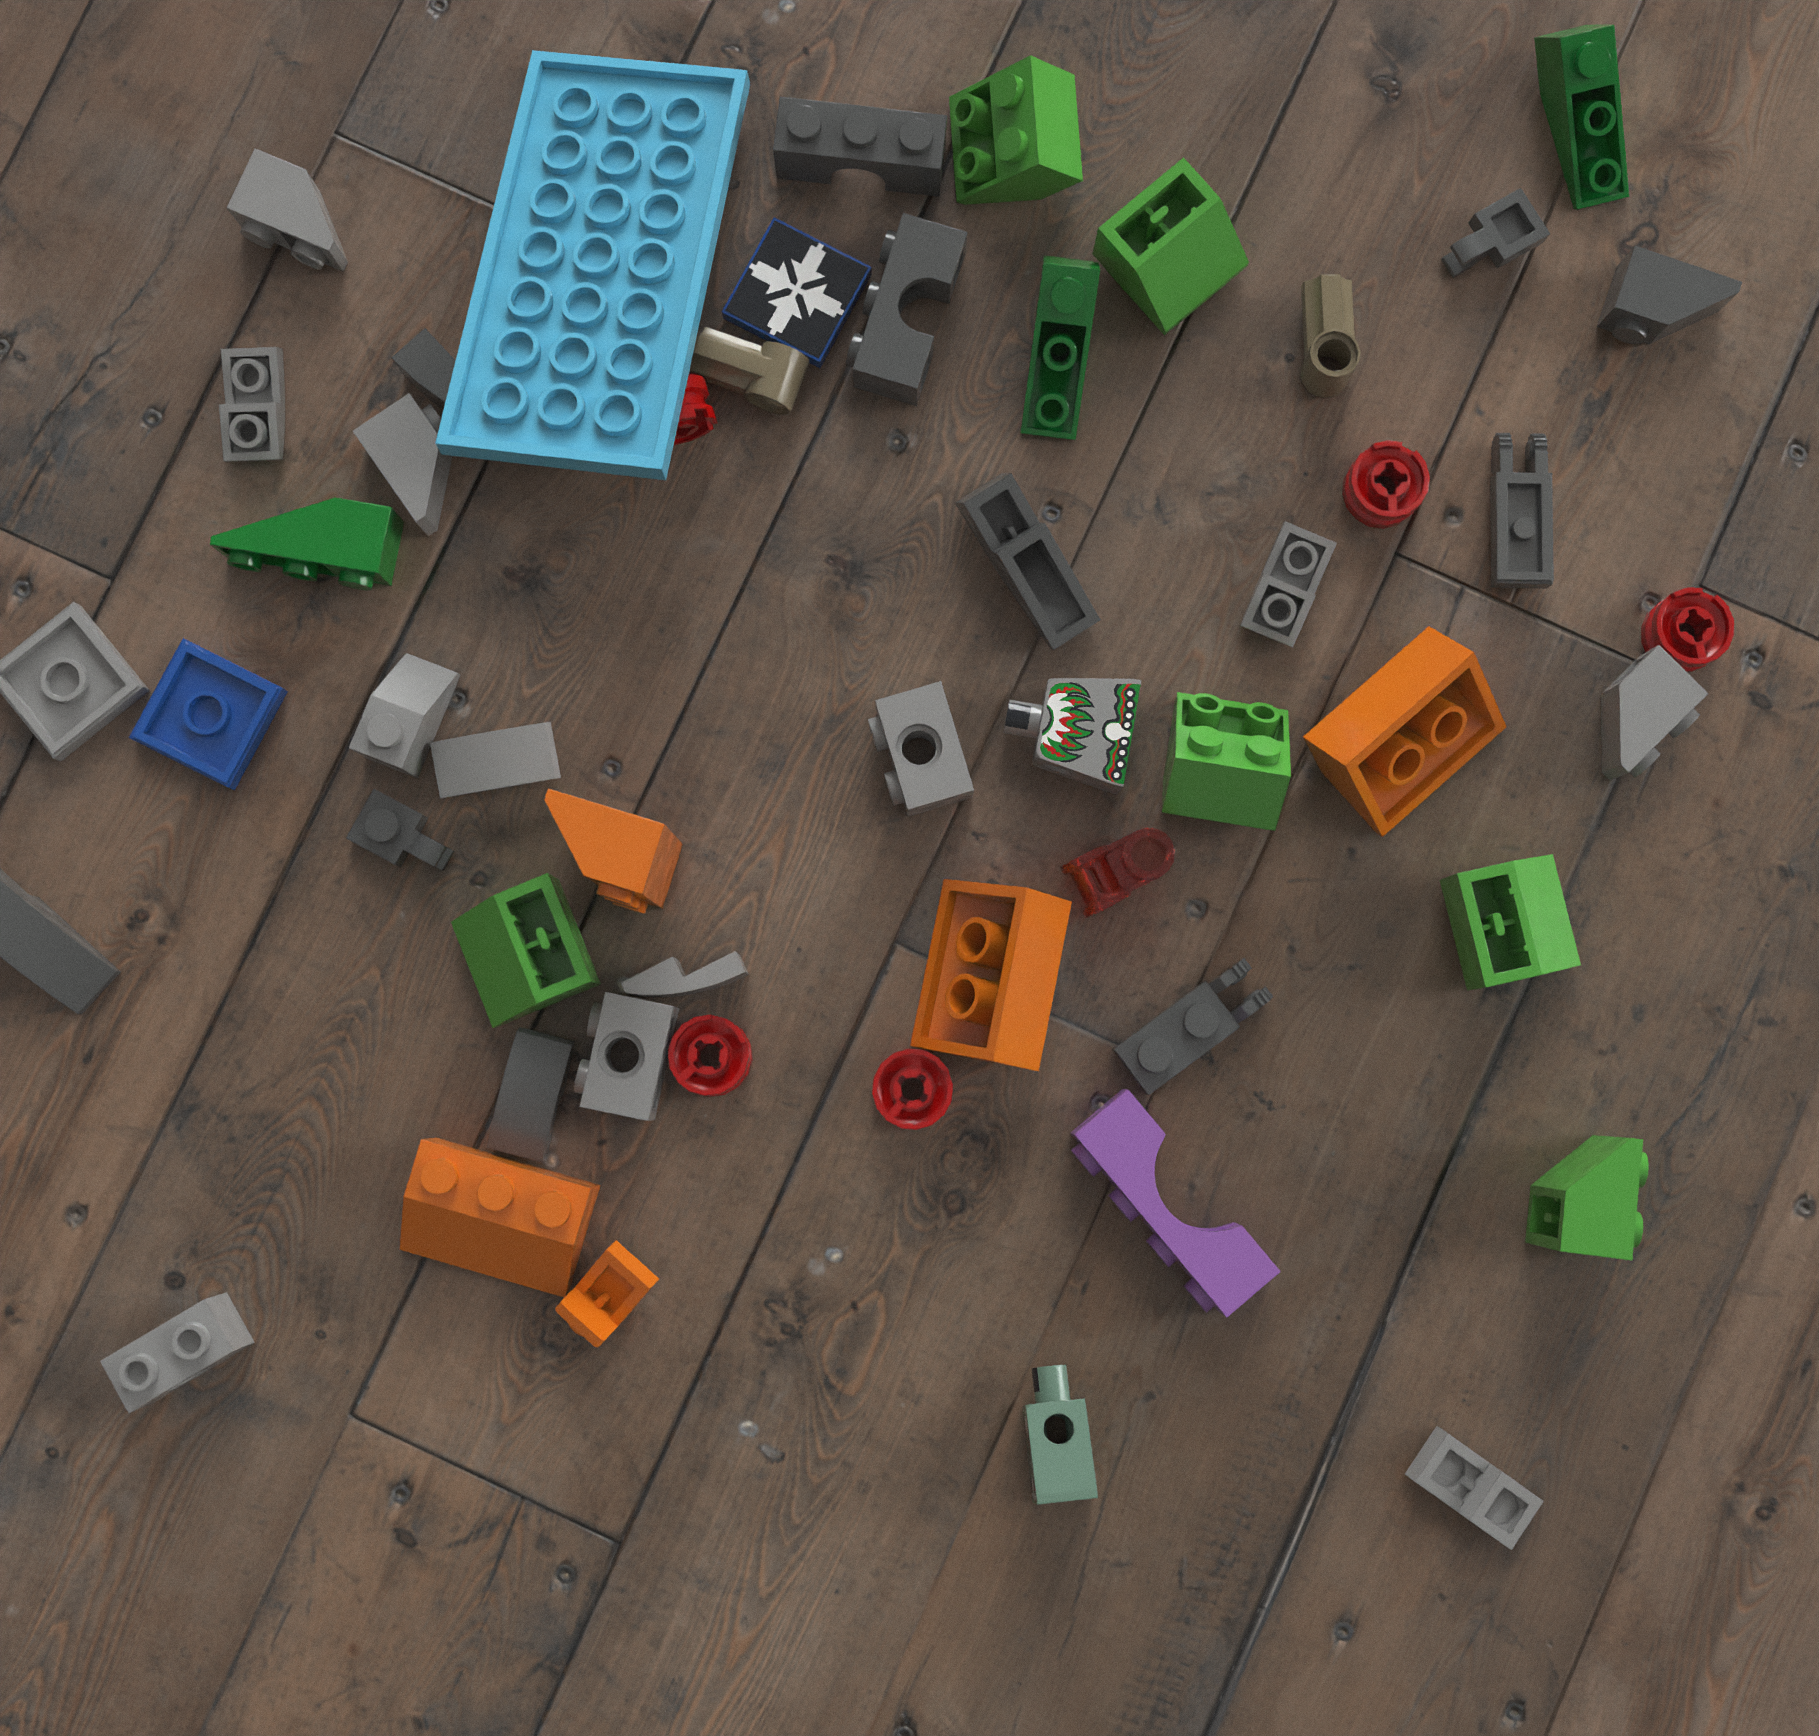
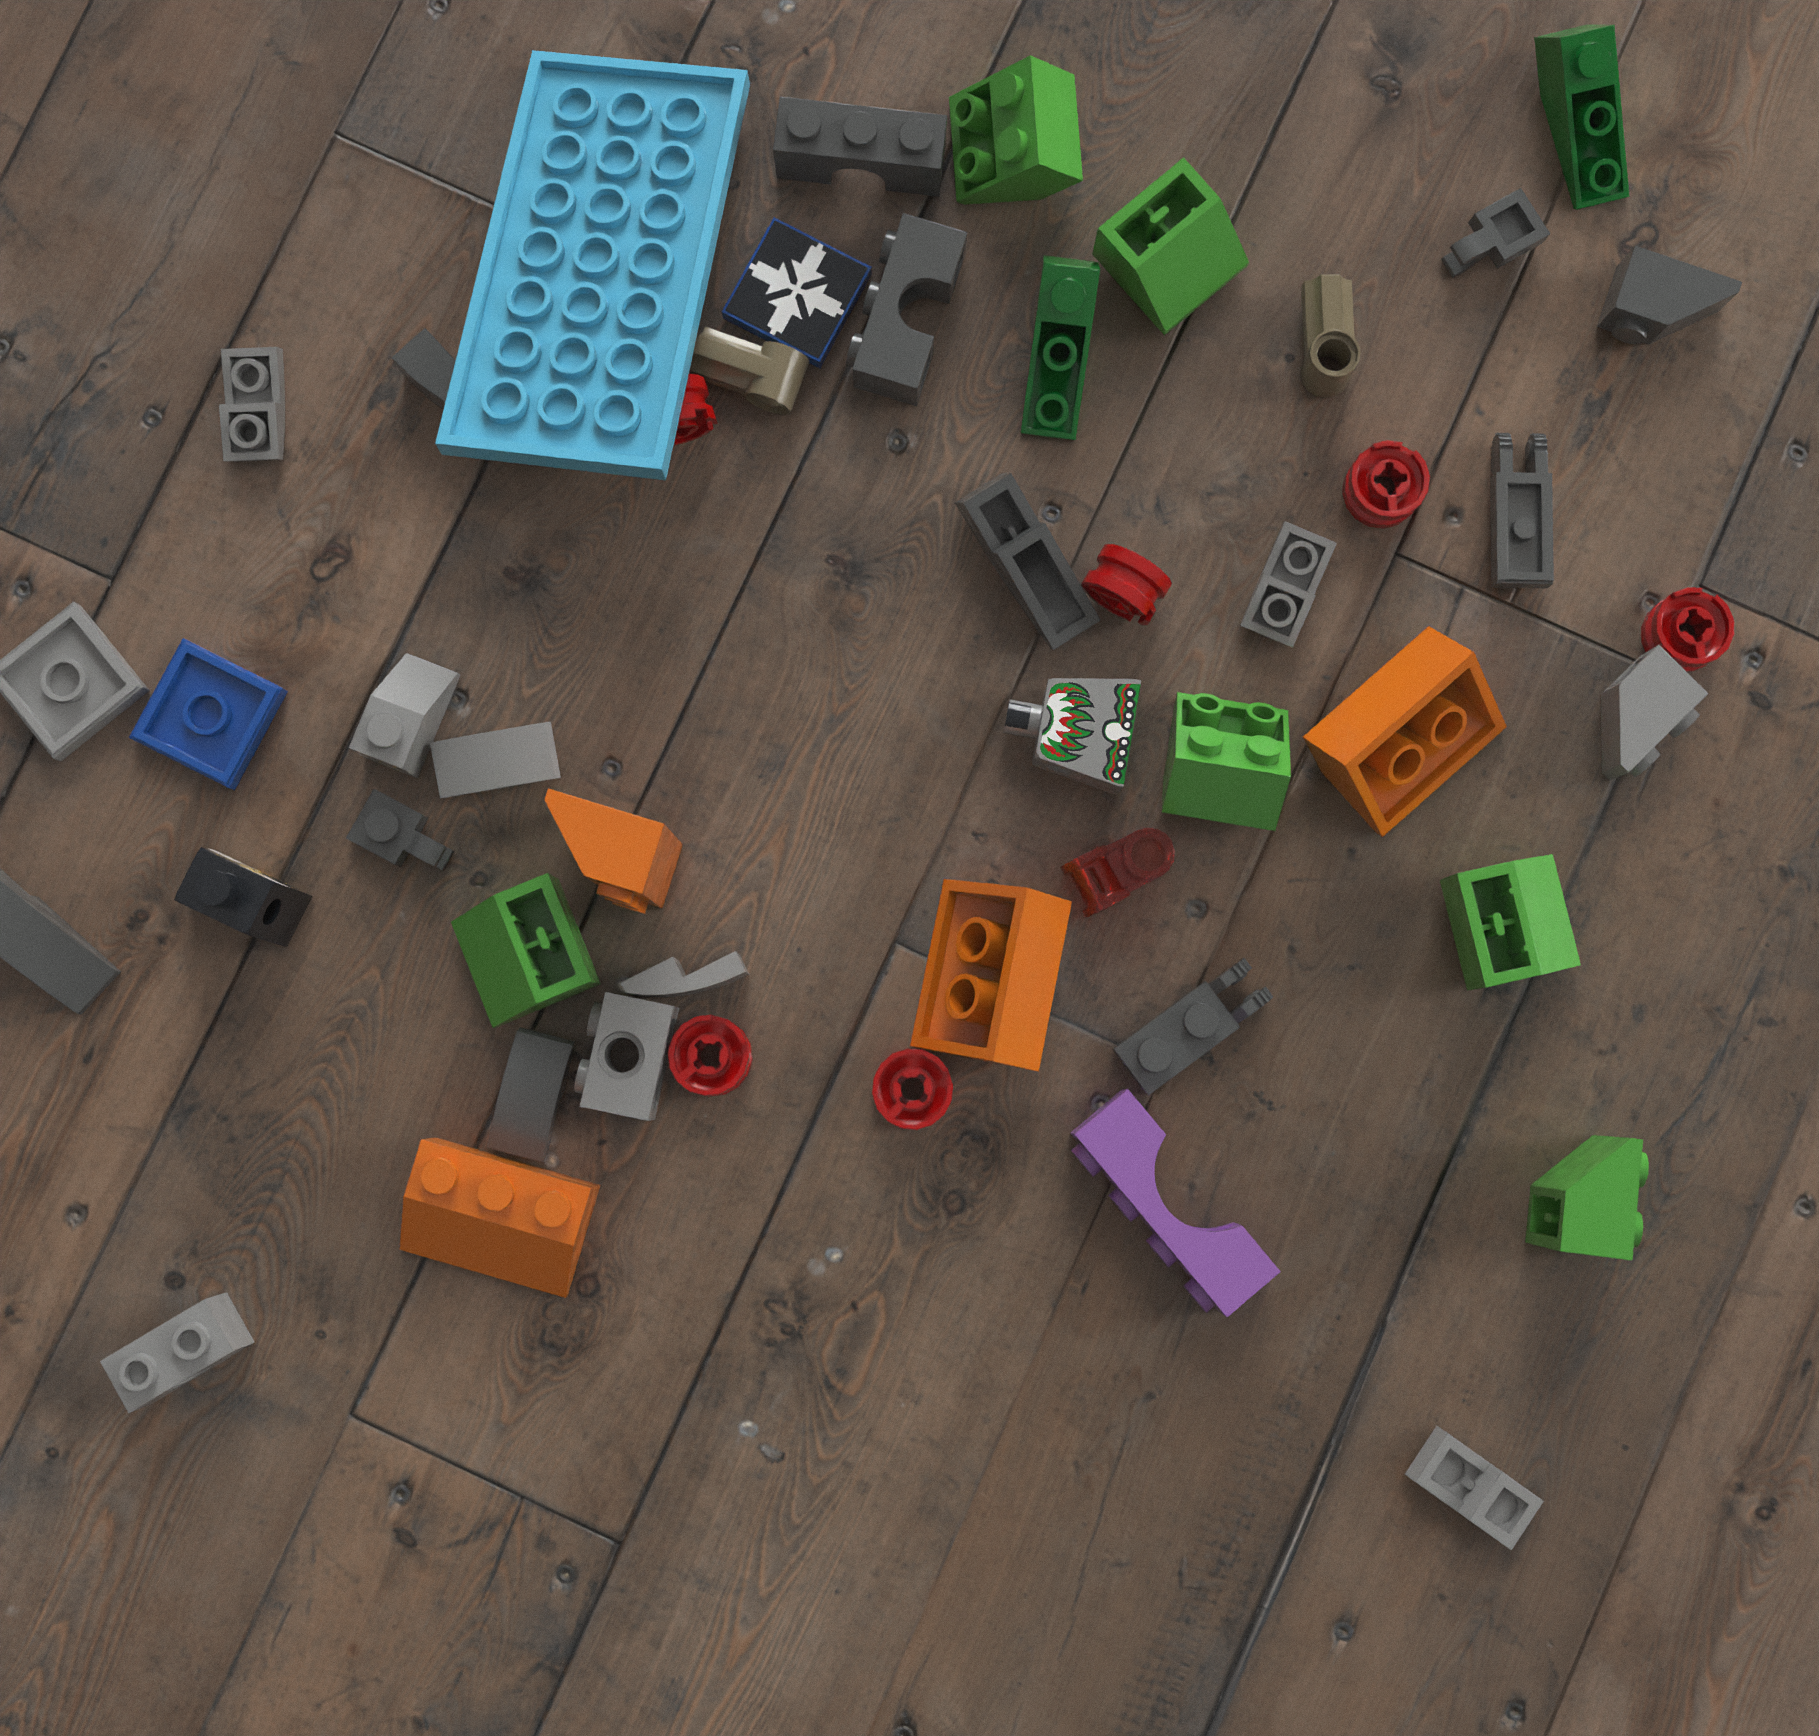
(240, 896): none -> black torso
(286, 208): light grey slope -> none
(325, 538): green slope -> none
(406, 454): light grey slope -> none
(606, 1294): orange bracket -> none
(923, 715): light grey brick -> none
(1063, 1469): sand green torso -> none
(1126, 583): none -> red wheel

